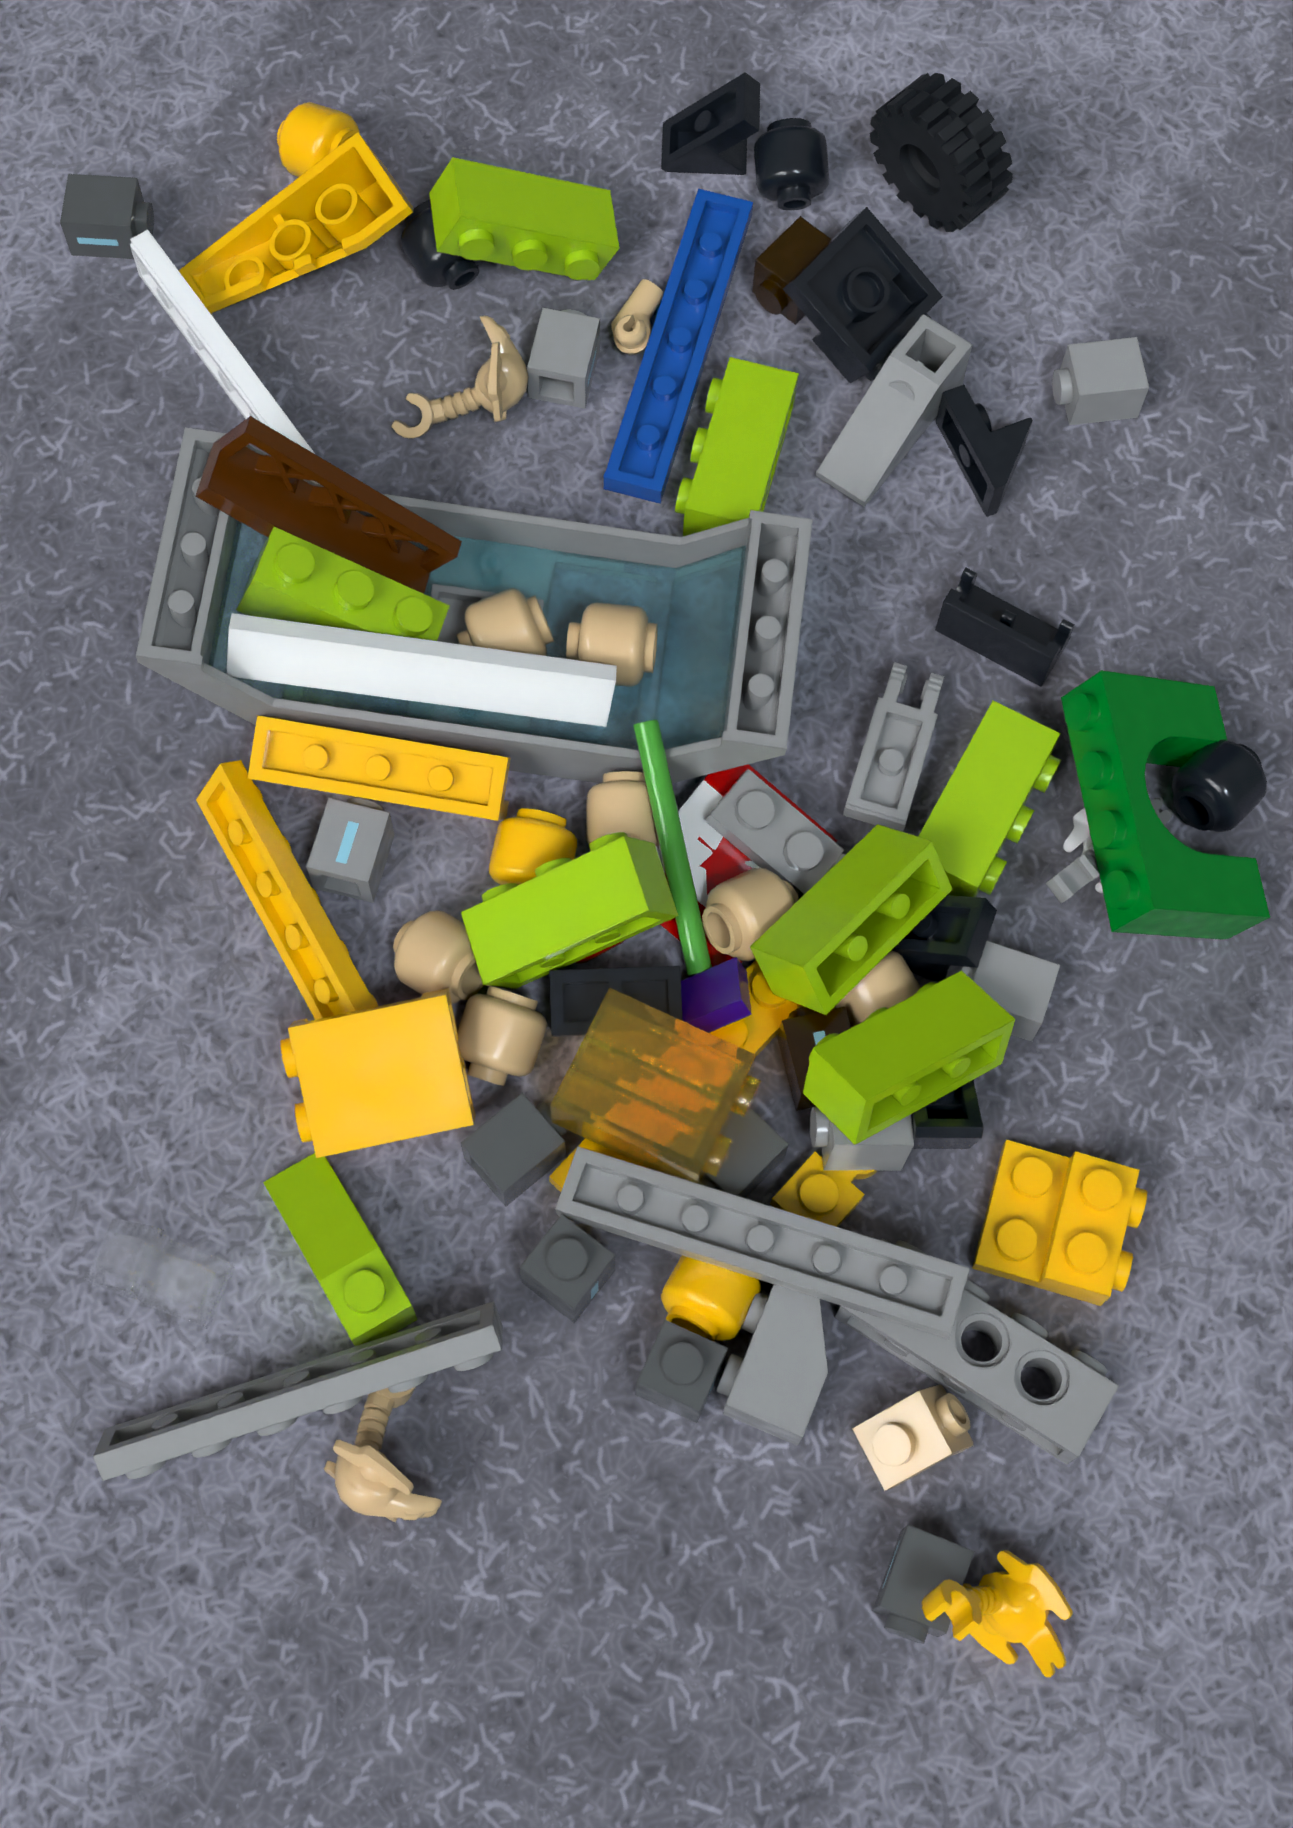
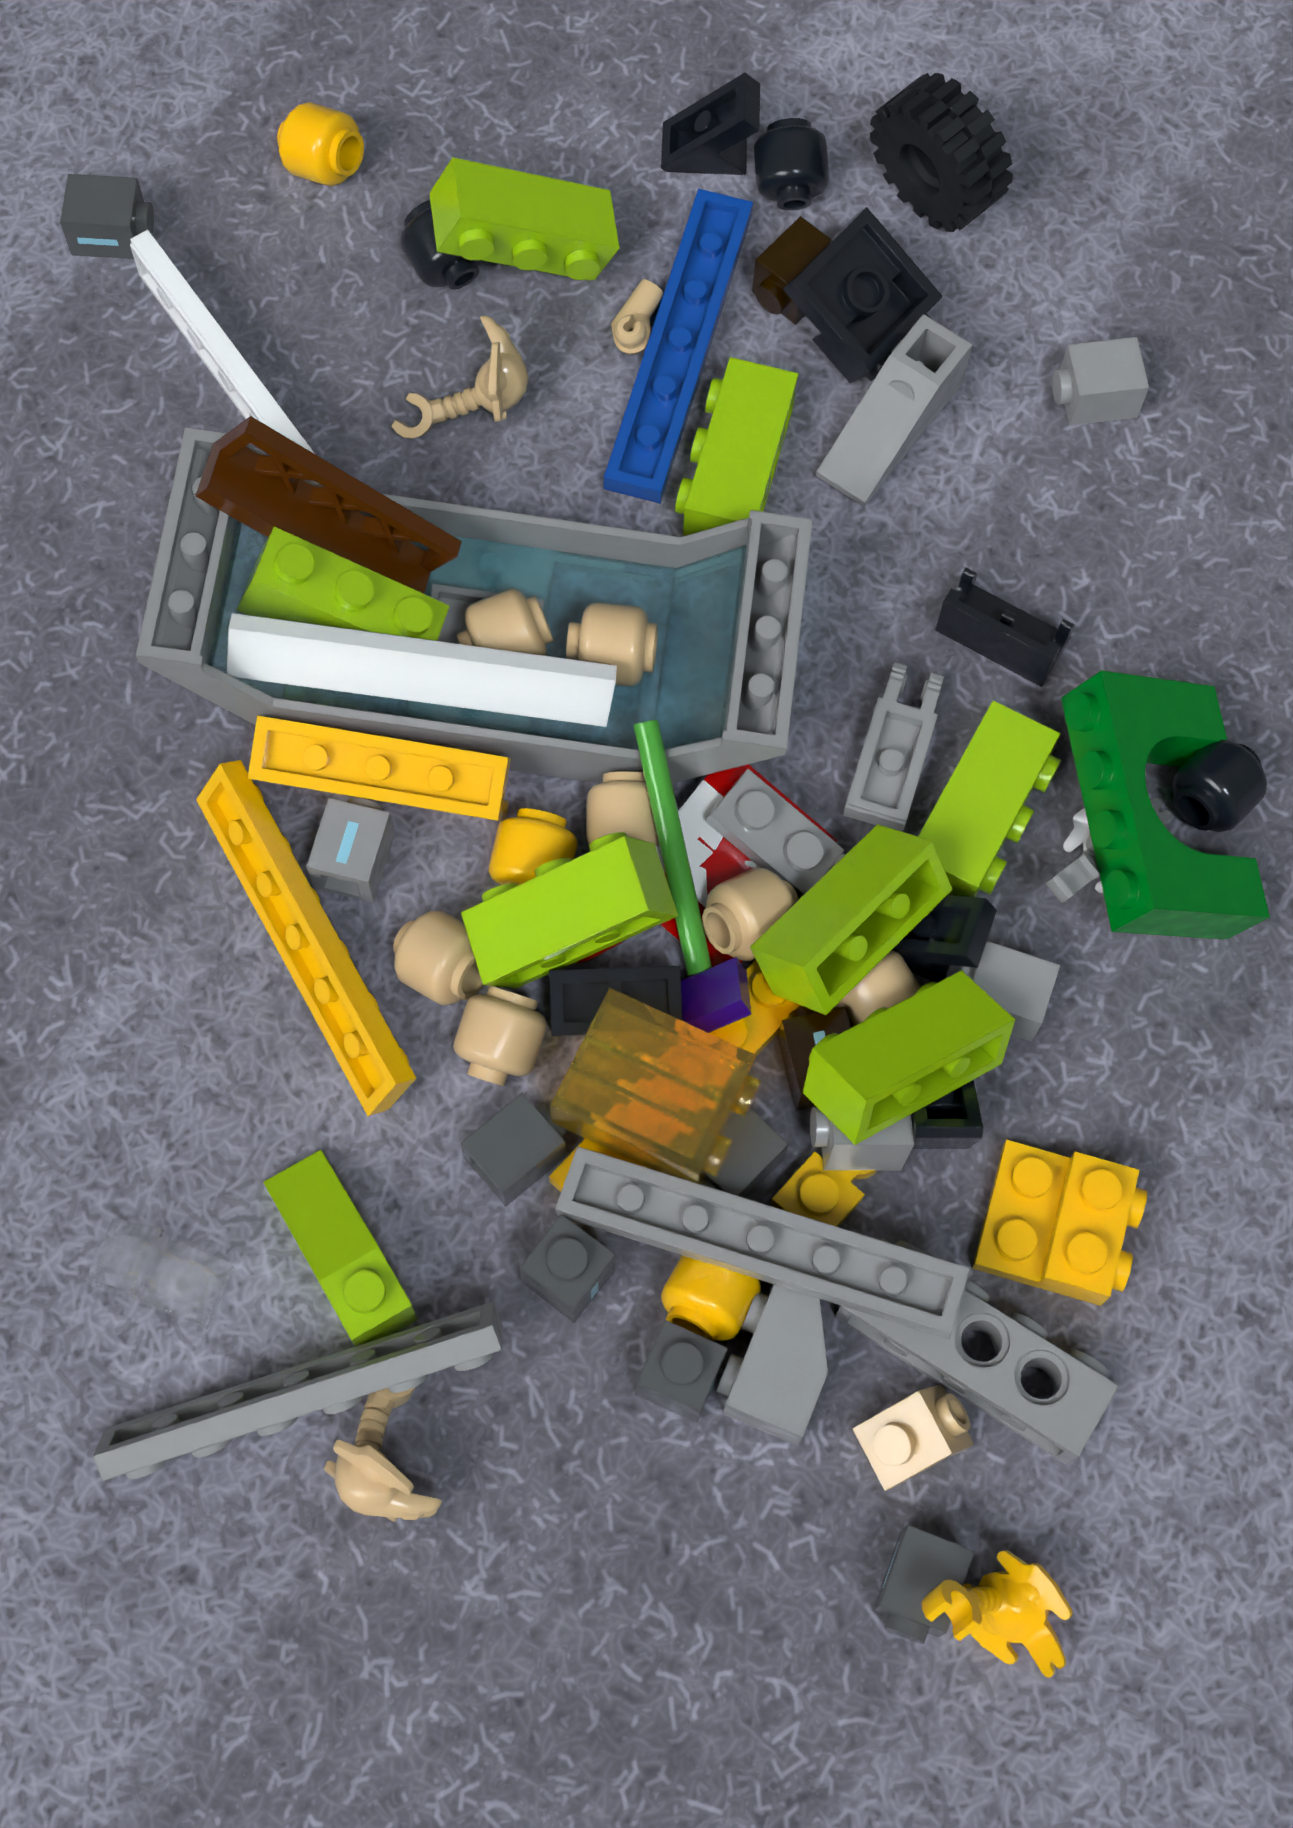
(312, 222): yellow wedge -> none
(379, 1074): yellow panel -> none
(563, 357): light grey brick -> none
(982, 454): black slope -> none

